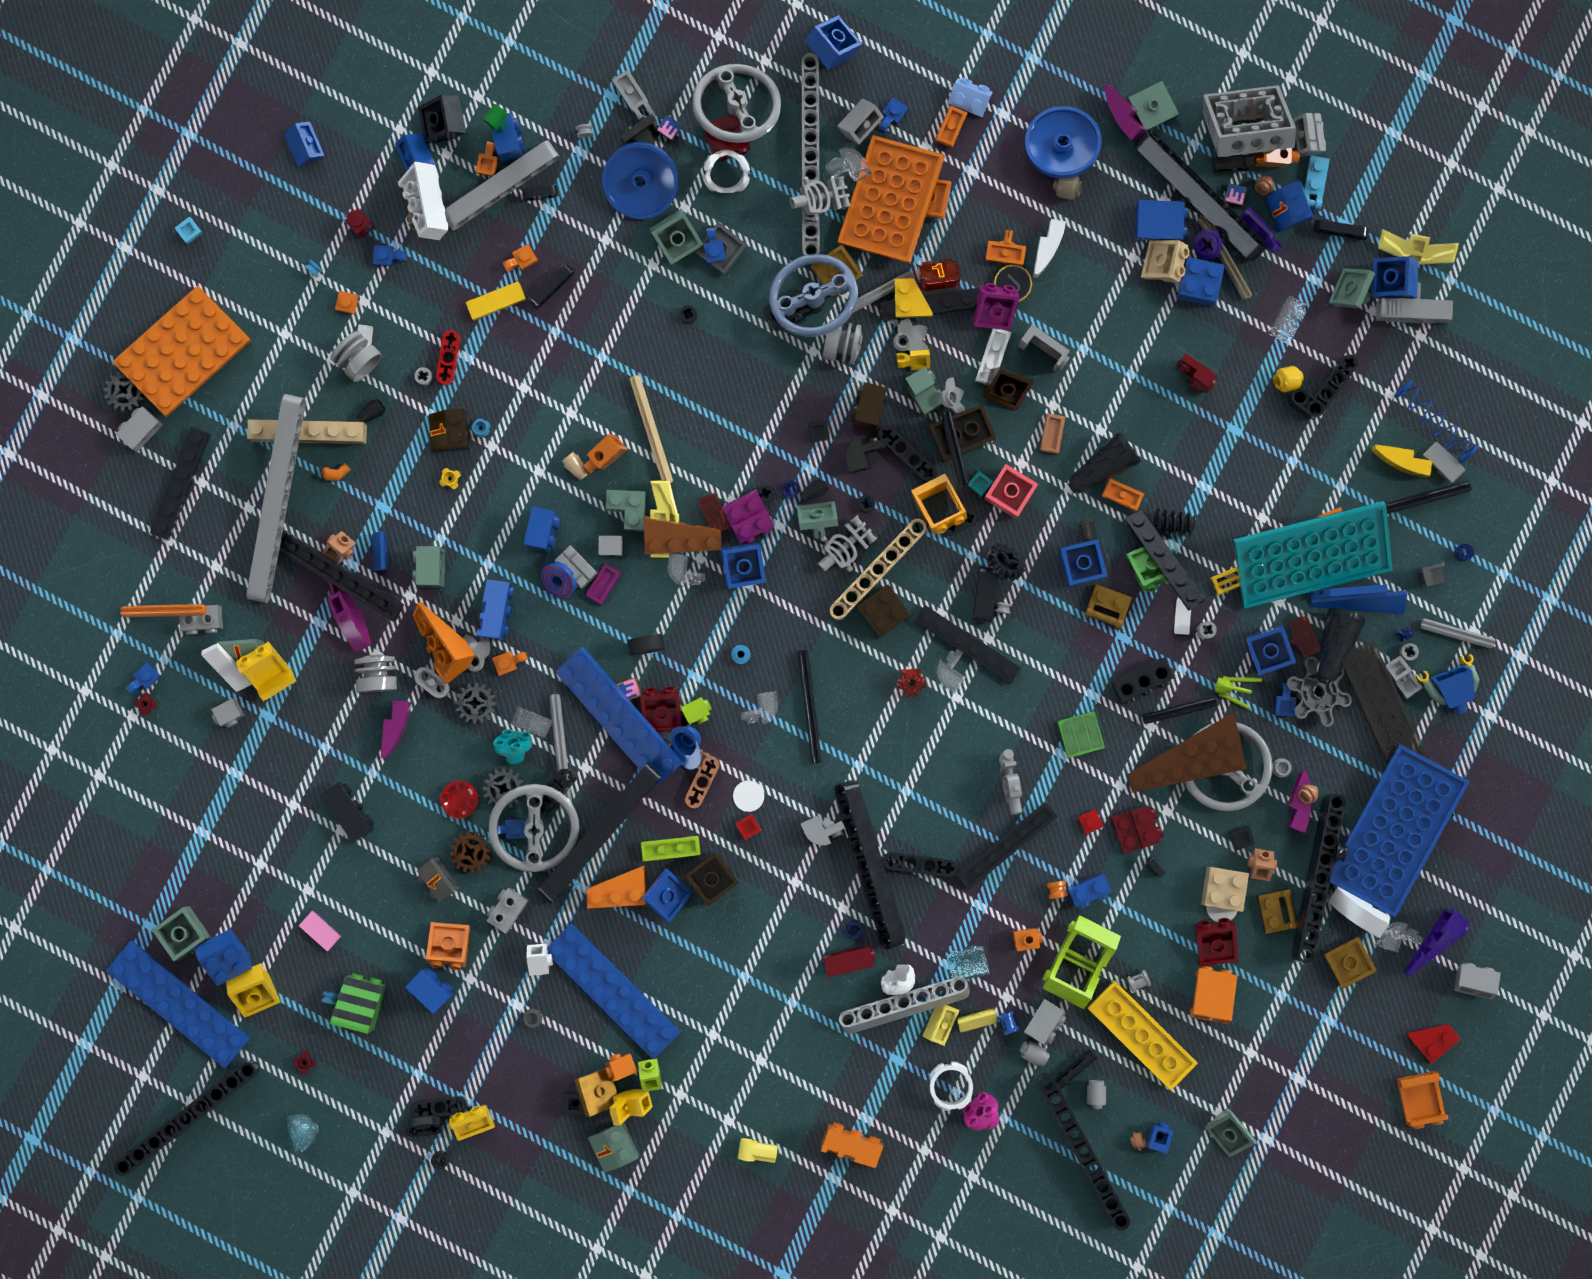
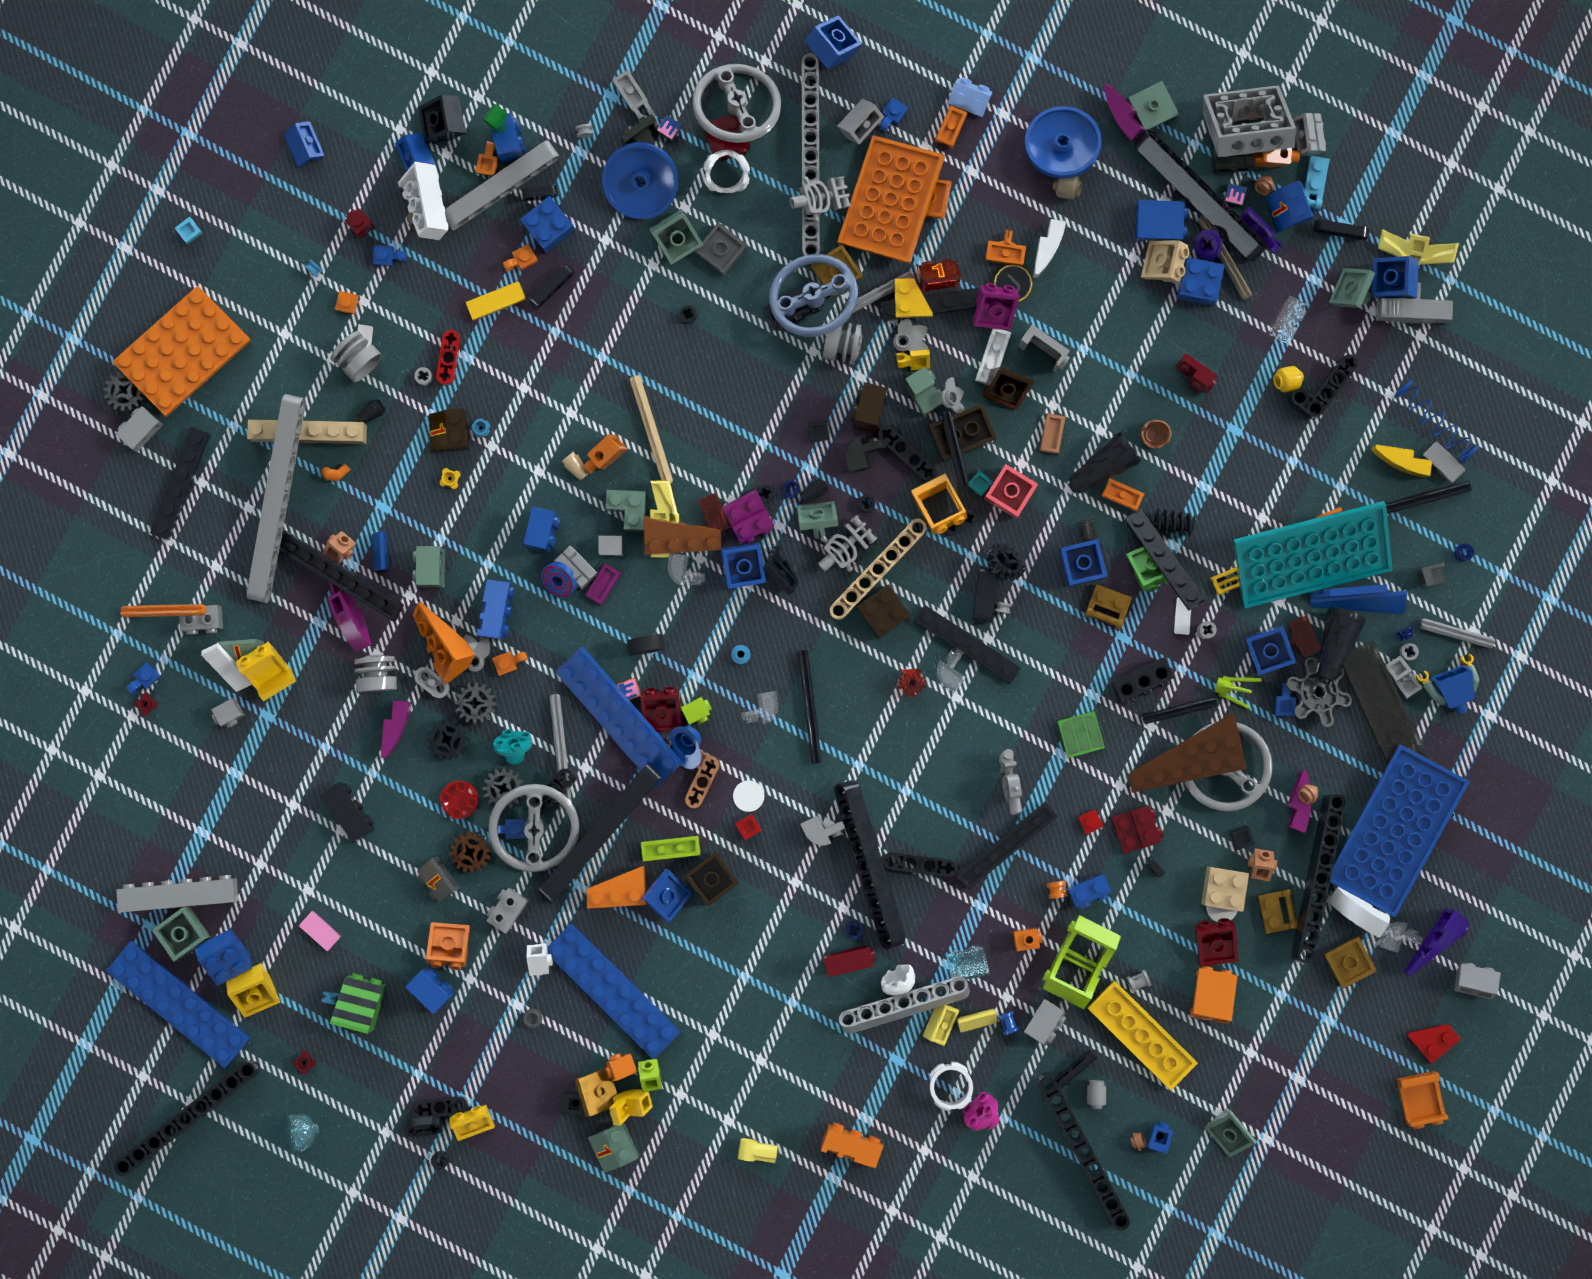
(177, 895): none -> light grey brick
(436, 744): none -> black gear
(531, 722): clear brick -> none
(547, 224): none -> blue brick
(714, 249): blue plate -> none
(780, 571): none -> black wing
(850, 161): clear brick -> none
(1034, 1053): light grey brick -> none
(1155, 434): none -> nougat hair
(1281, 767): light grey plate -> none
(1341, 853): black bush -> none

